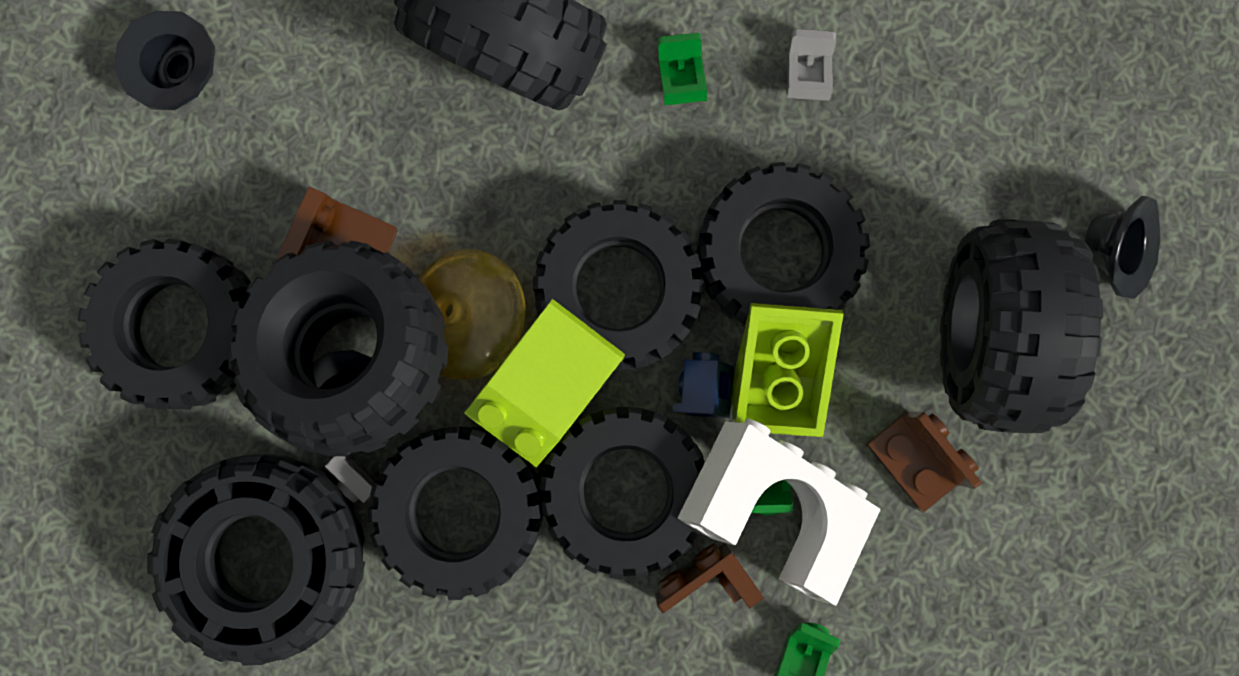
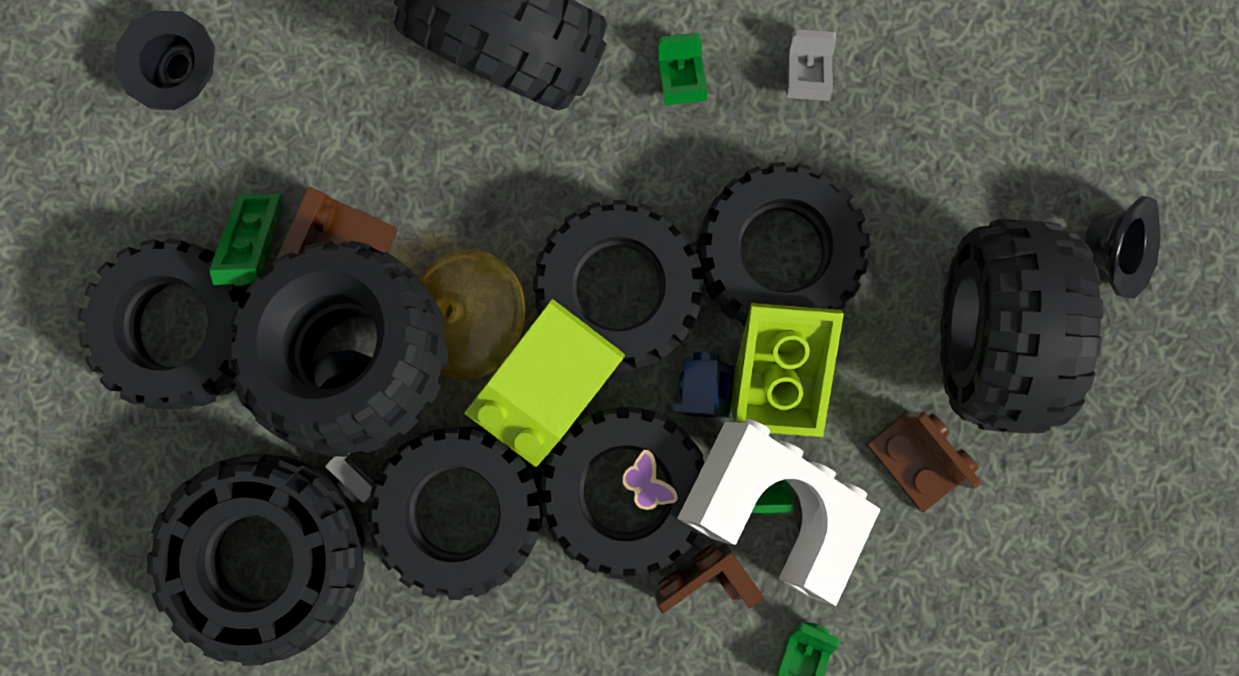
(246, 239): none -> green plate
(643, 481): none -> medium lavender sticker

